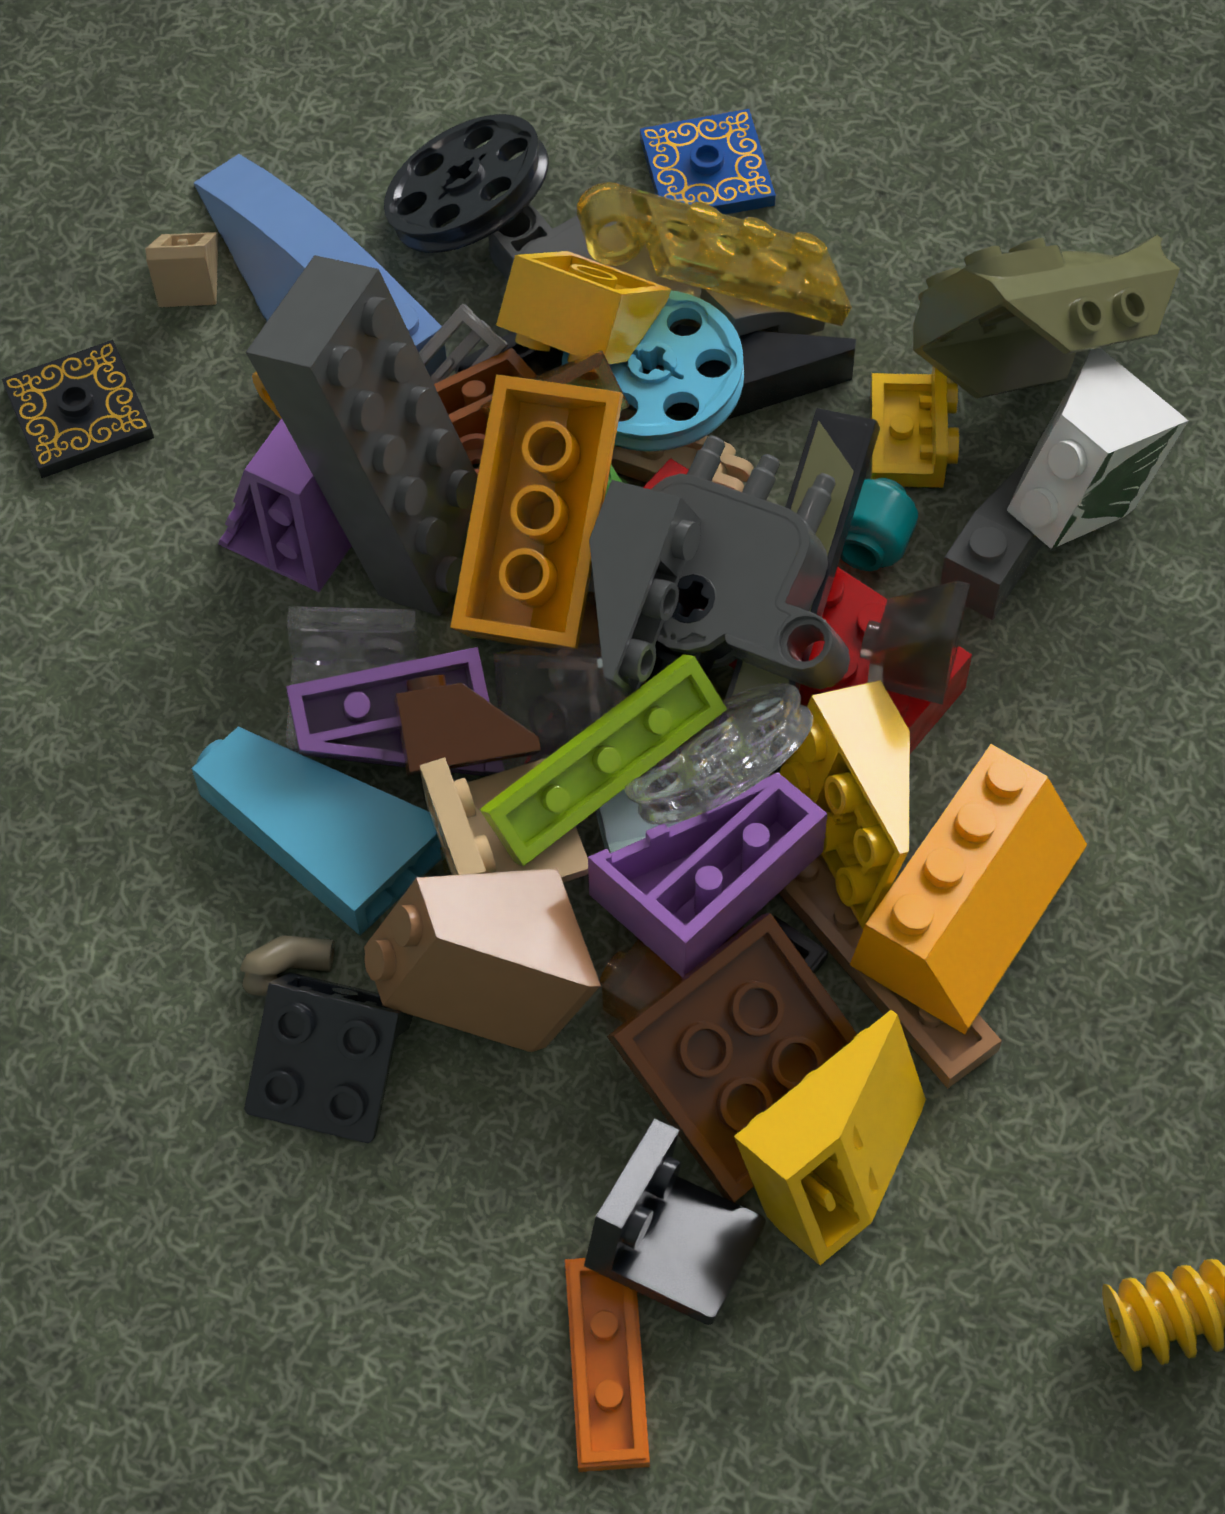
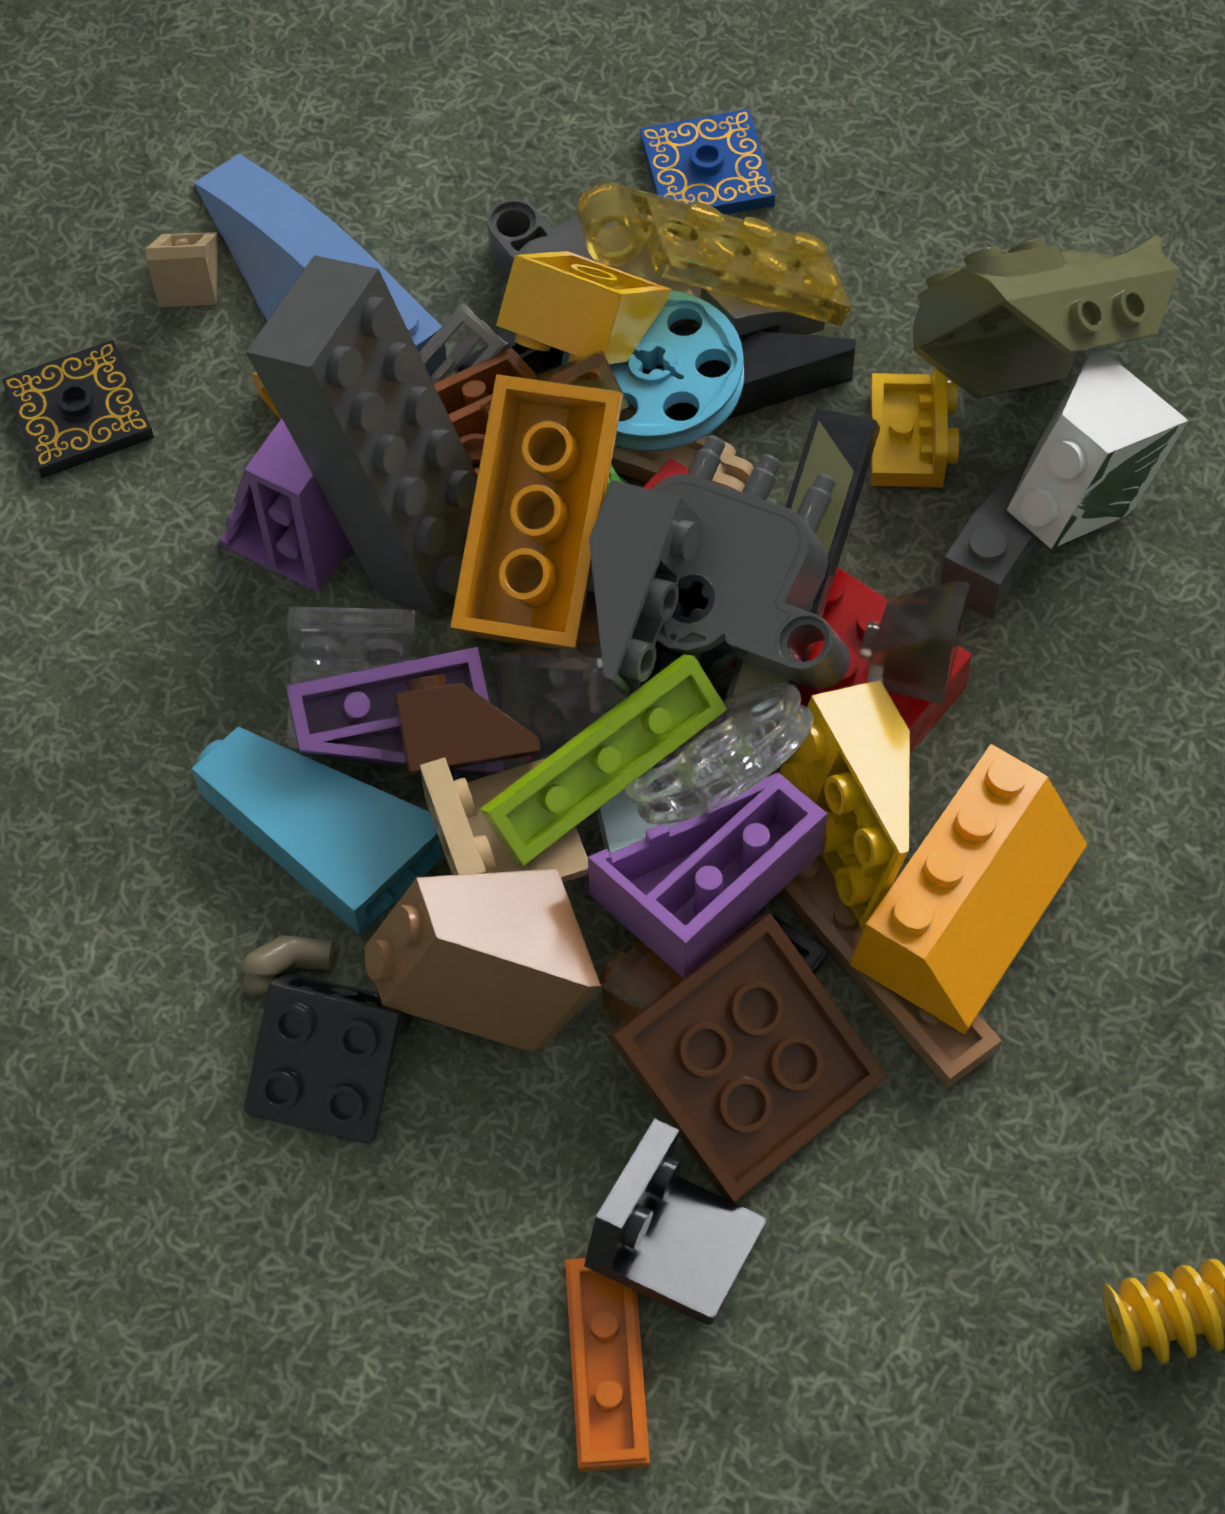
(466, 183): black wedge -> none
(836, 1140): yellow slope -> none
(880, 526): teal head -> none

